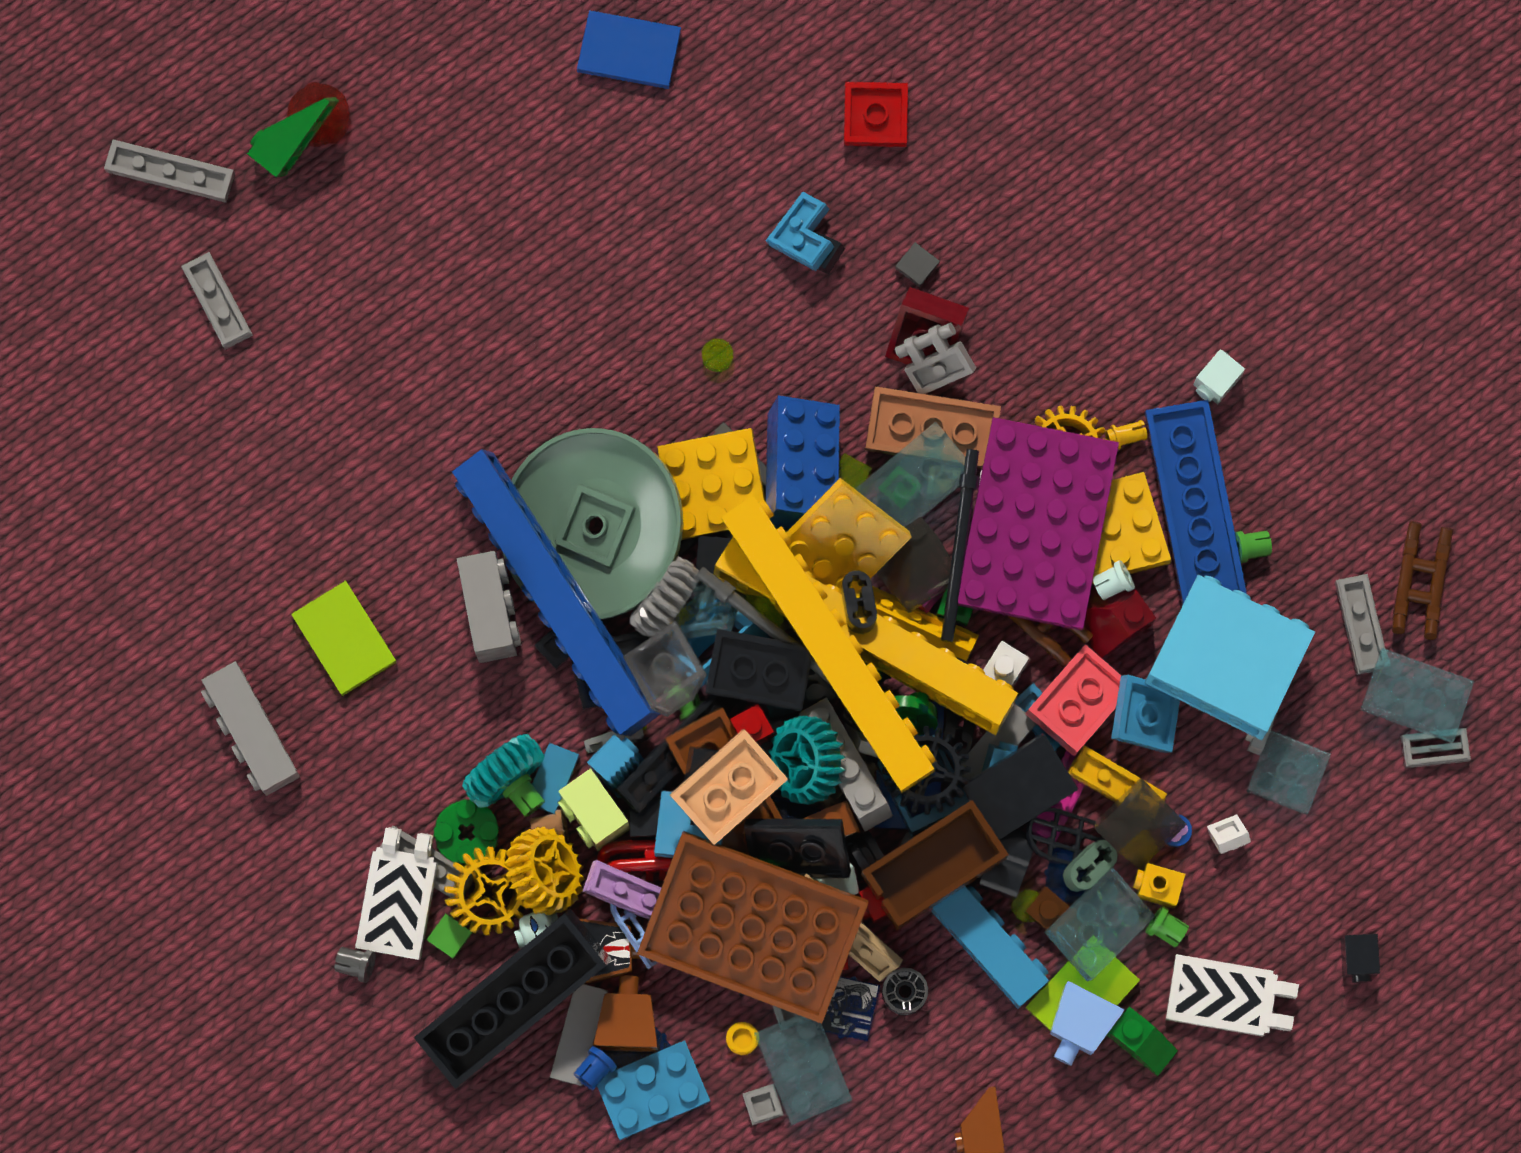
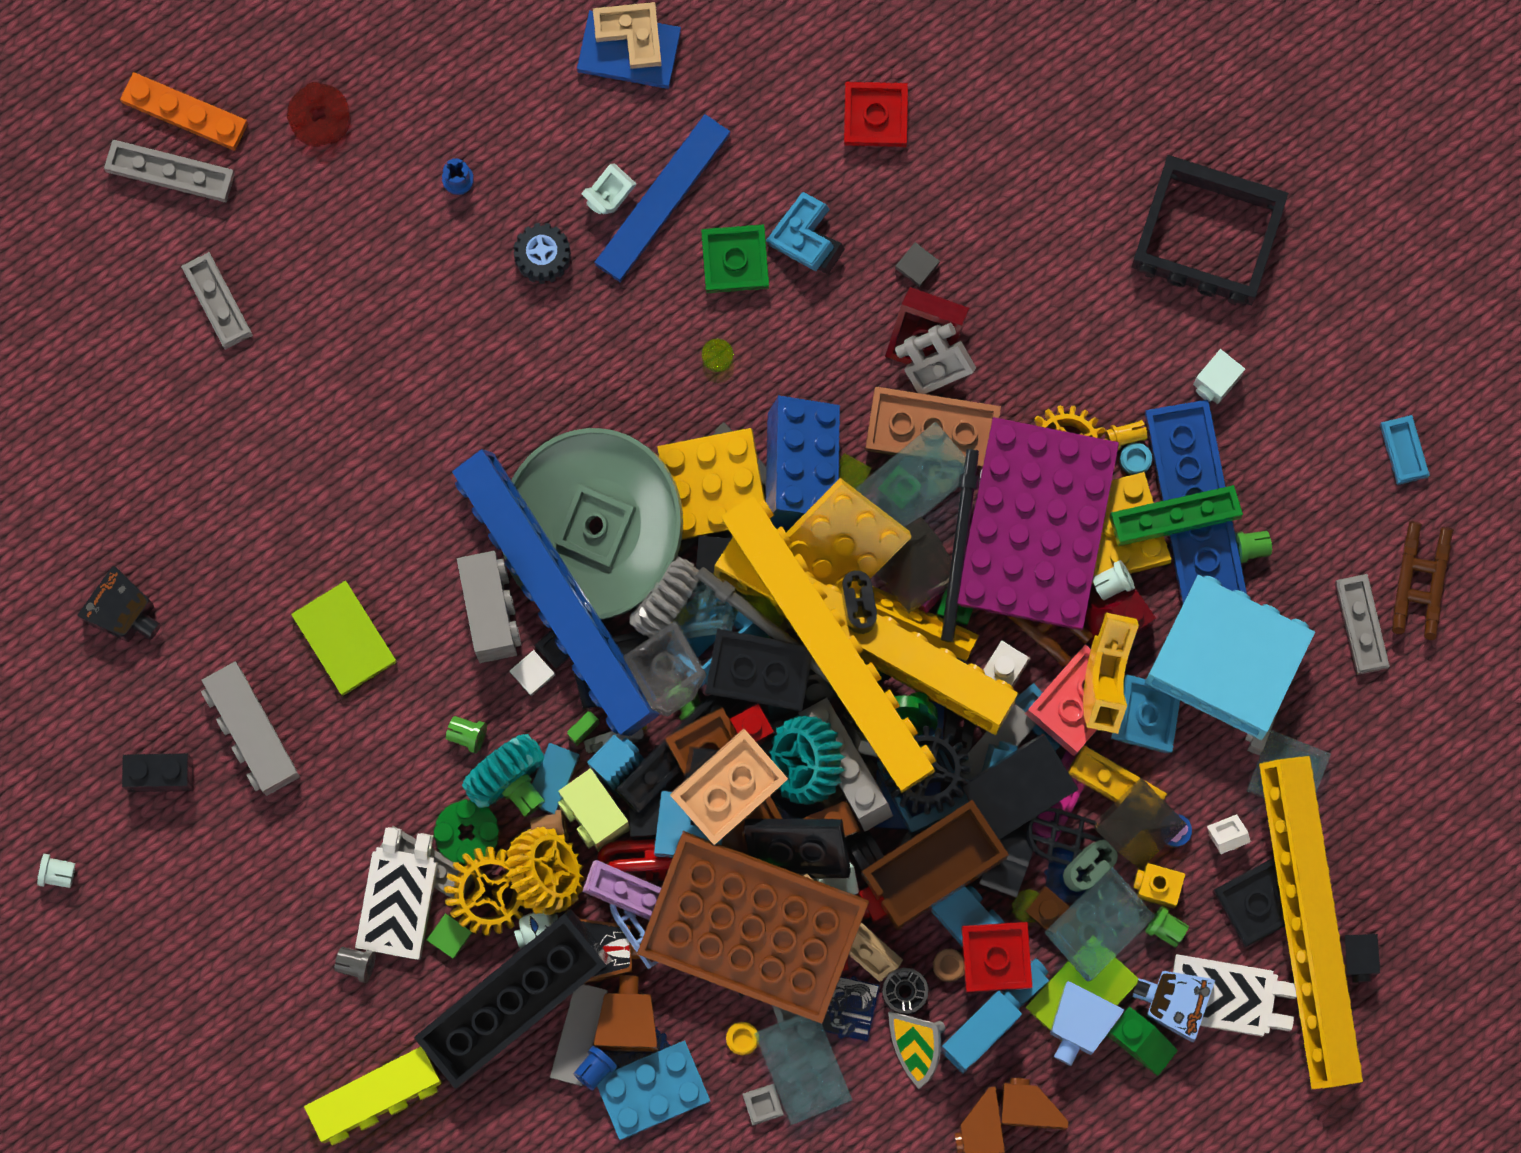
(55, 872): none -> light aqua bush
(119, 608): none -> black torso
(157, 772): none -> black brick
(184, 111): none -> orange plate
(285, 141): green slope -> none
(373, 1095): none -> neon yellow brick
(457, 185): none -> blue bush
(467, 733): none -> bright green bush
(532, 673): none -> white tile
(539, 242): none -> black wheel
(583, 728): none -> bright green tile
(609, 190): none -> light aqua bracket
(637, 25): none -> tan plate
(662, 198): none -> blue tile
(735, 258): none -> green plate
(916, 1045): none -> shield
(948, 965): none -> medium nougat tile
(982, 1030): none -> dark azure window
(996, 957): none -> red plate
(1029, 1107): none -> dark orange slope
(1104, 678): none -> yellow arch
(1135, 458): none -> medium azure tile
(1176, 515): none -> green plate
(1176, 1001): none -> torso
(1220, 183): none -> black window
(1253, 903): none -> black tile
(1310, 922): none -> yellow brick
(1404, 450): none -> dark azure tile
(1409, 751): light grey tile -> none
(1417, 695): clear light blue plate -> none

